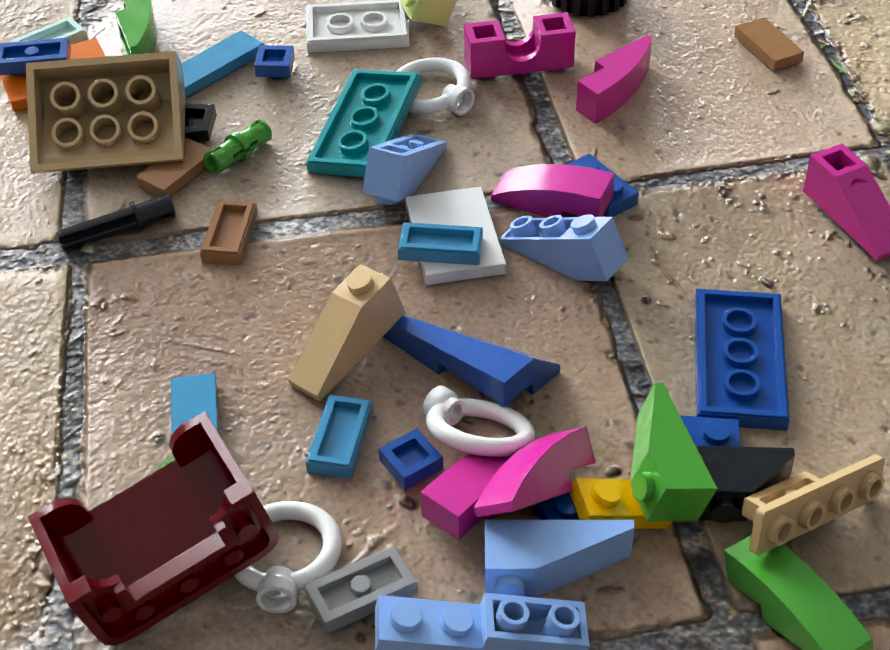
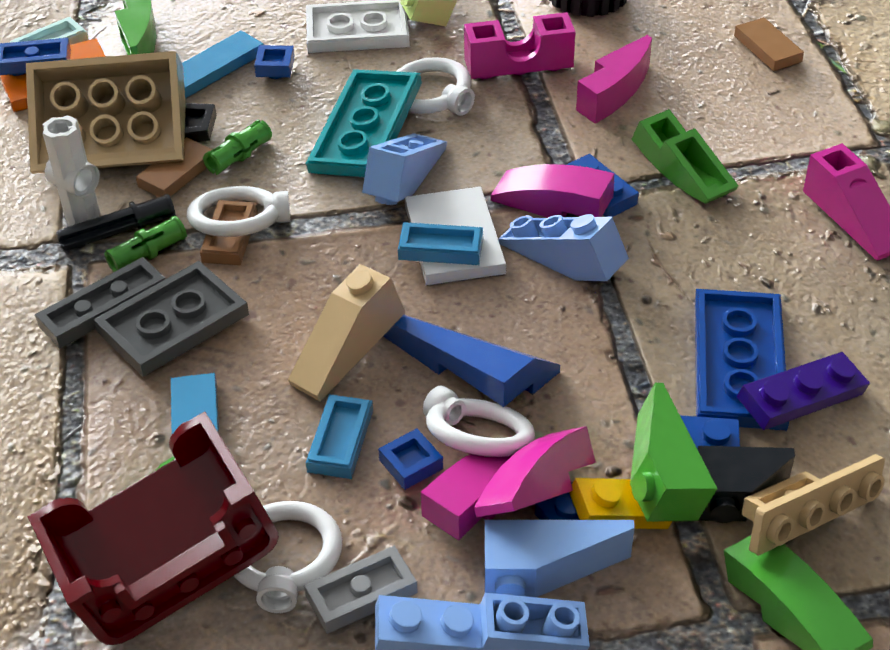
(70, 170): none -> white piece
(75, 314): none -> dark grey plate
(146, 243): none -> bright green pin
(171, 318): none -> dark grey plate
(275, 206): none -> white piece
(683, 157): none -> bright green slope
(802, 390): none -> dark purple plate

